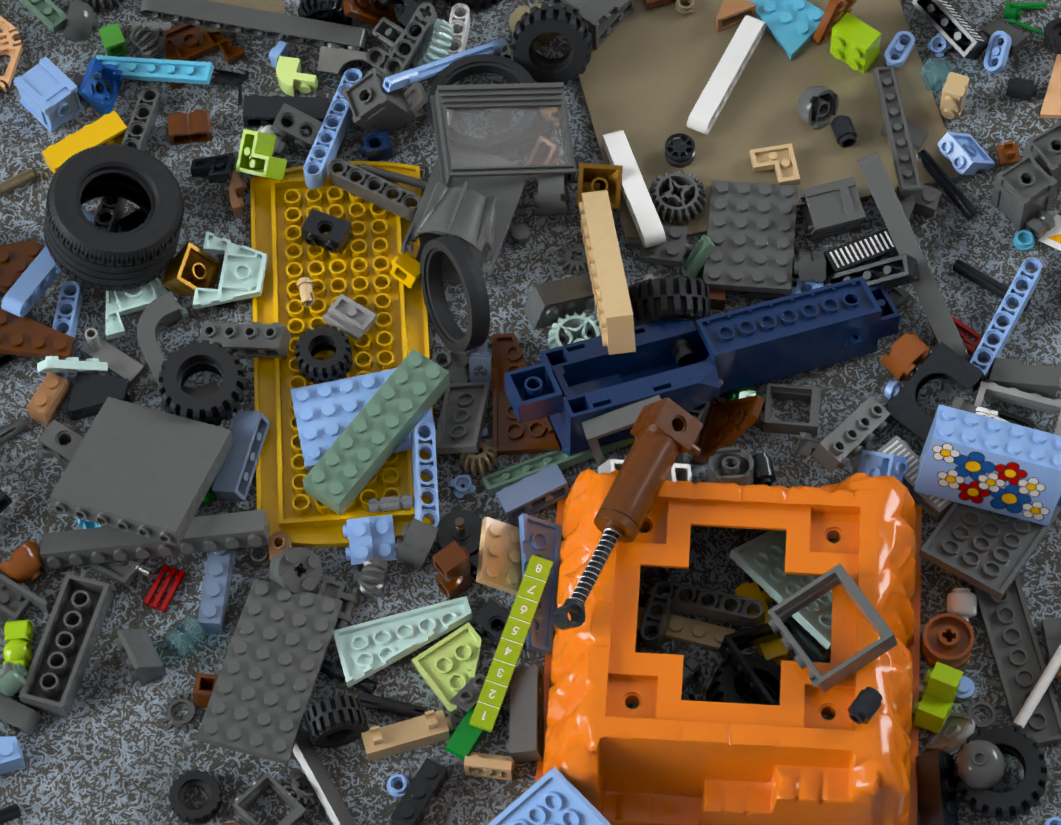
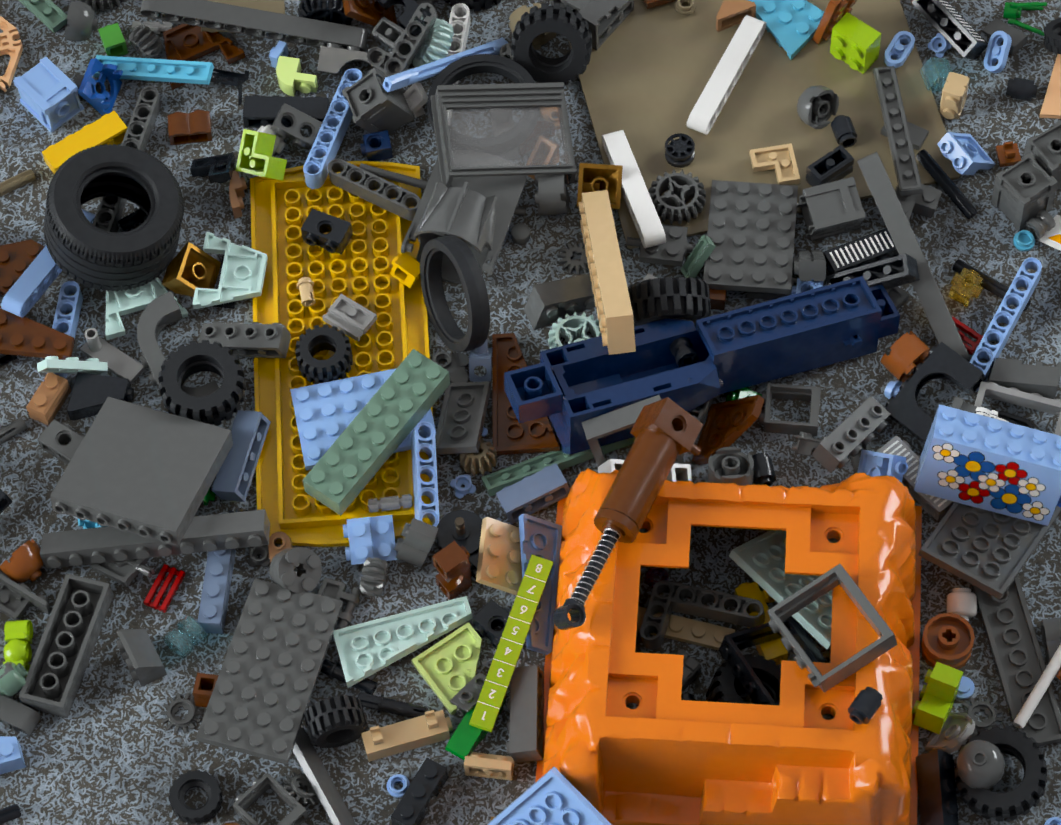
(830, 167): none -> black brick
(965, 286): none -> clear yellow brick

